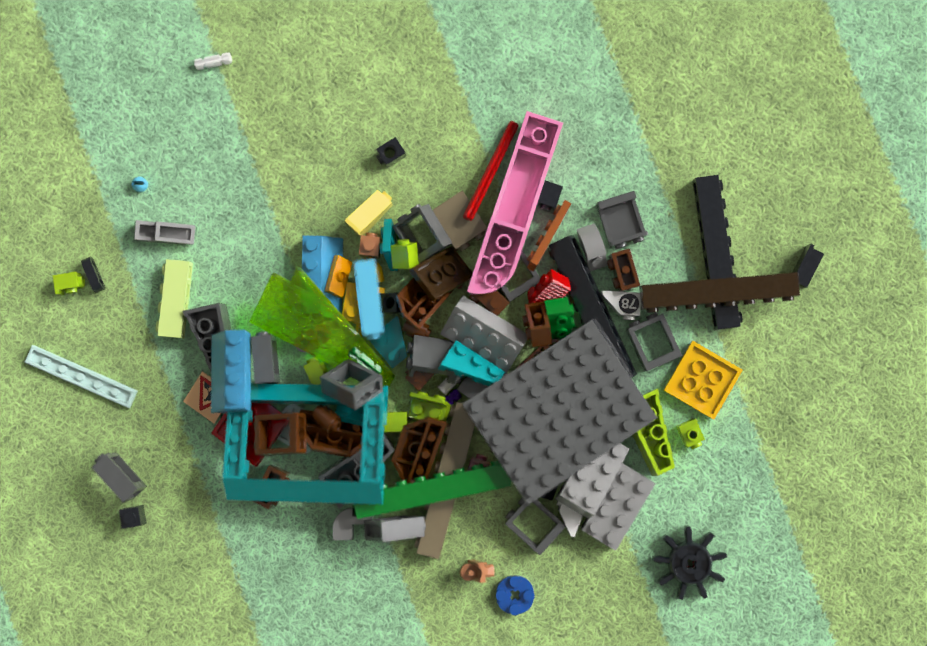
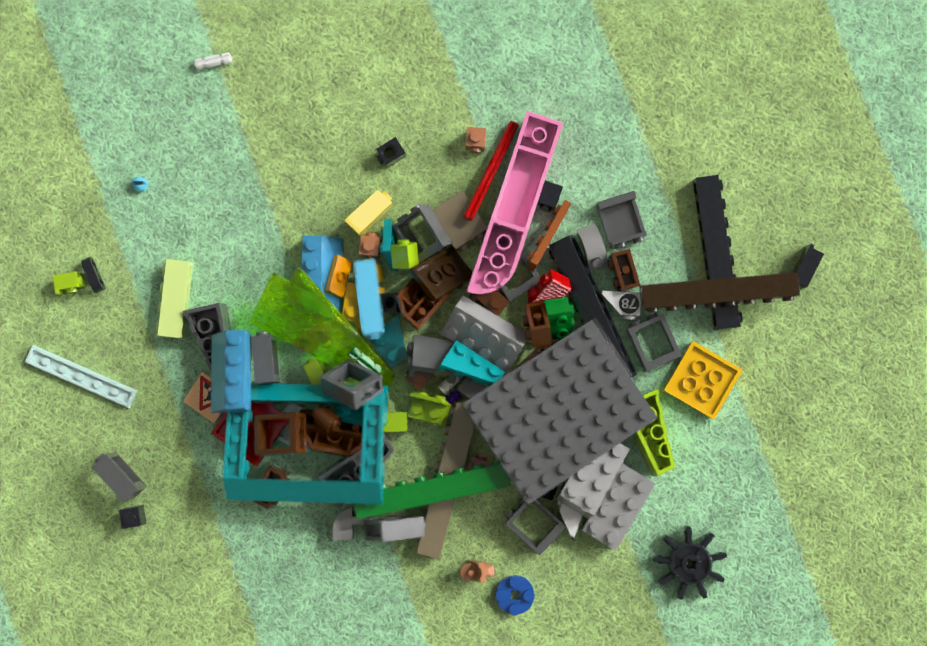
(164, 232): light grey slope -> none
(411, 331): reddish brown brick -> none
(418, 448): reddish brown wedge -> none
(475, 139): none -> nougat brick
(684, 430): lime brick -> none

